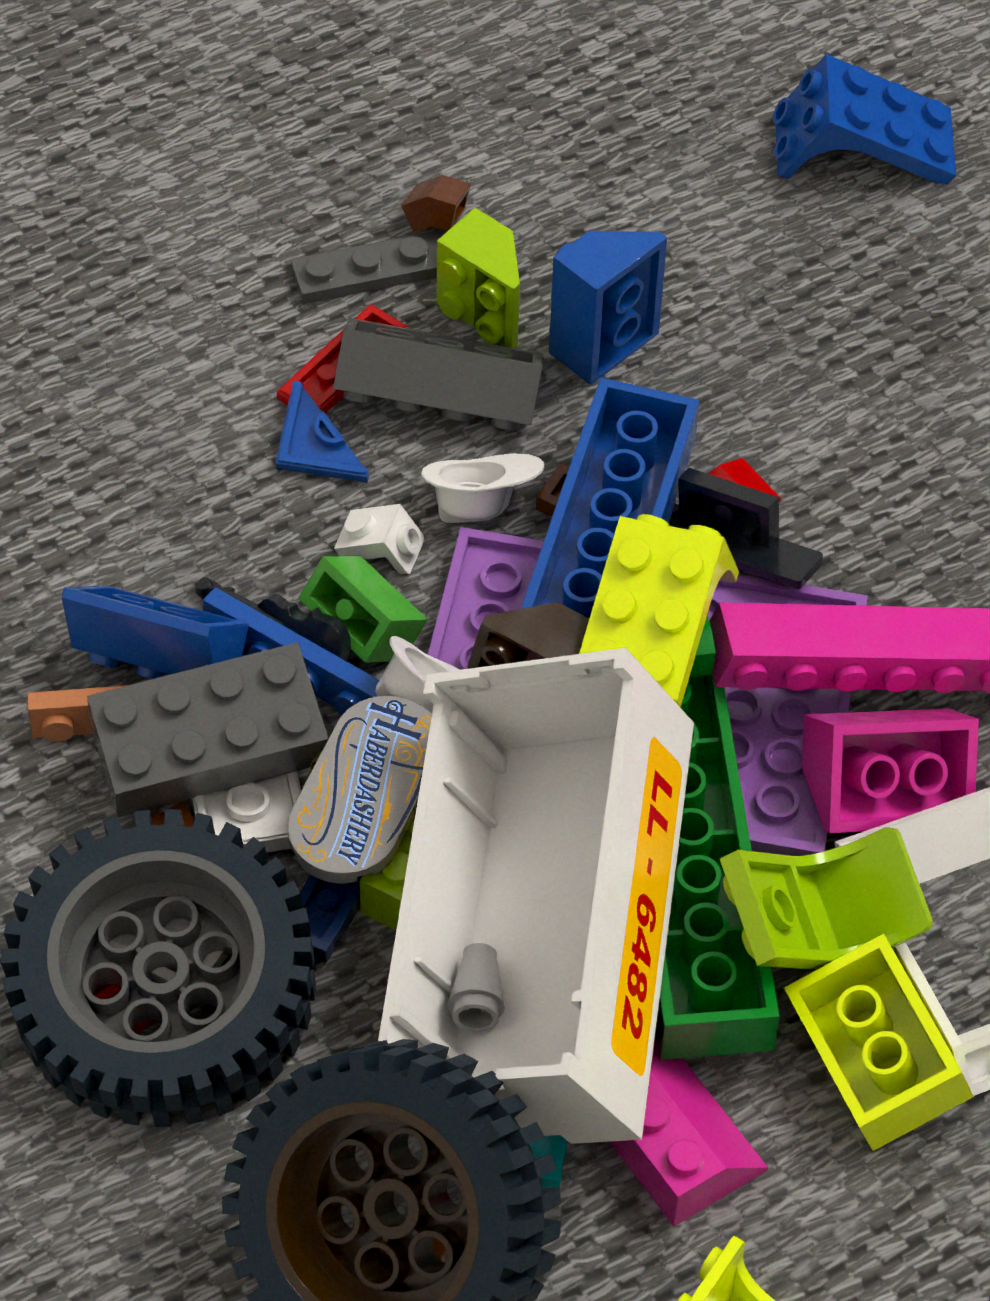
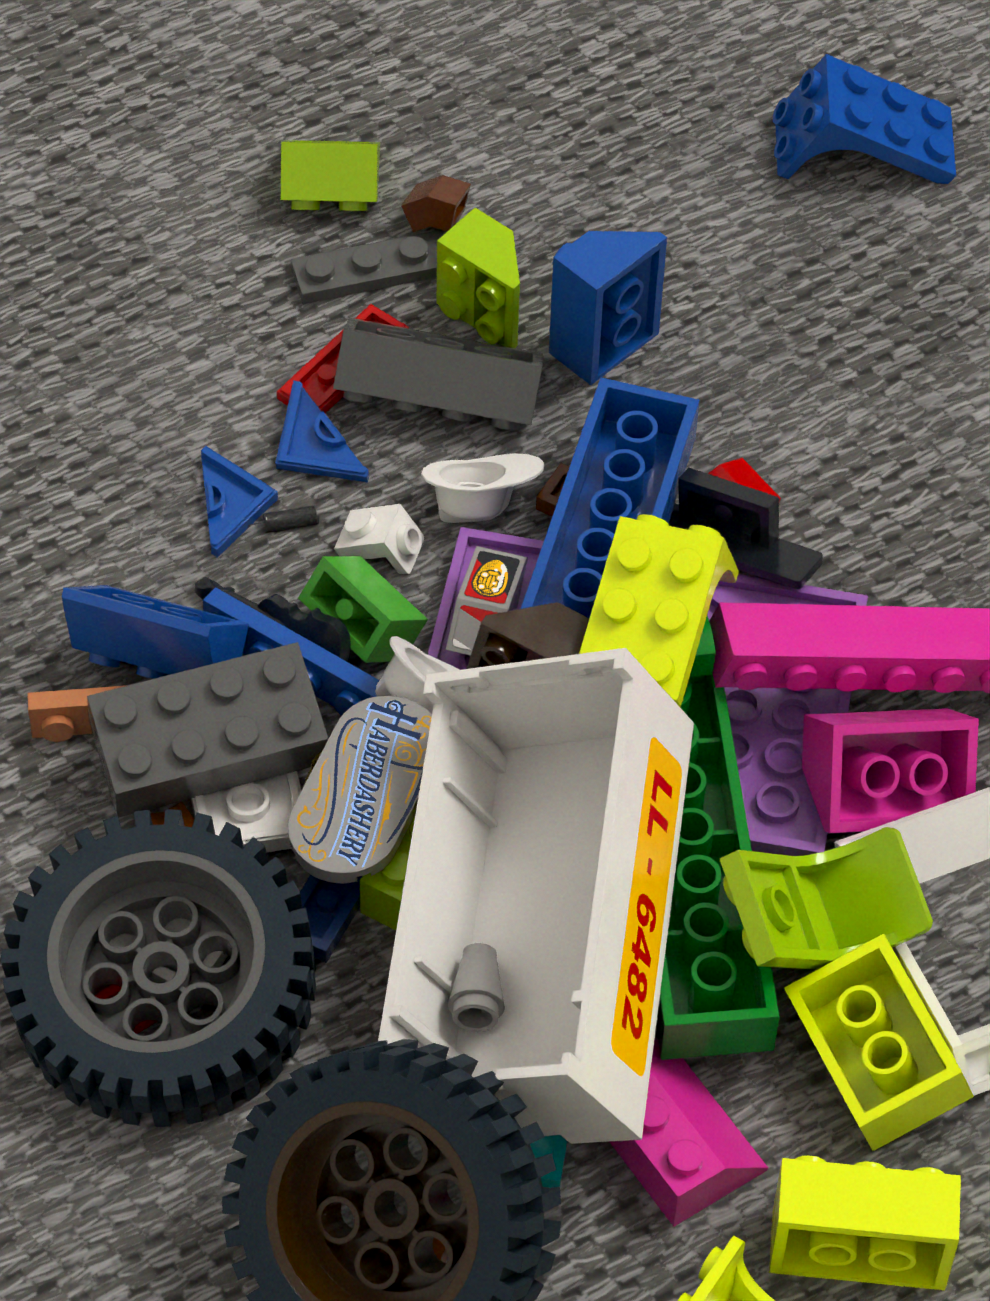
(232, 499): none -> blue tile
(290, 518): none -> dark grey piece
(329, 173): none -> lime slope
(488, 588): none -> slope
(865, 1223): none -> neon yellow brick

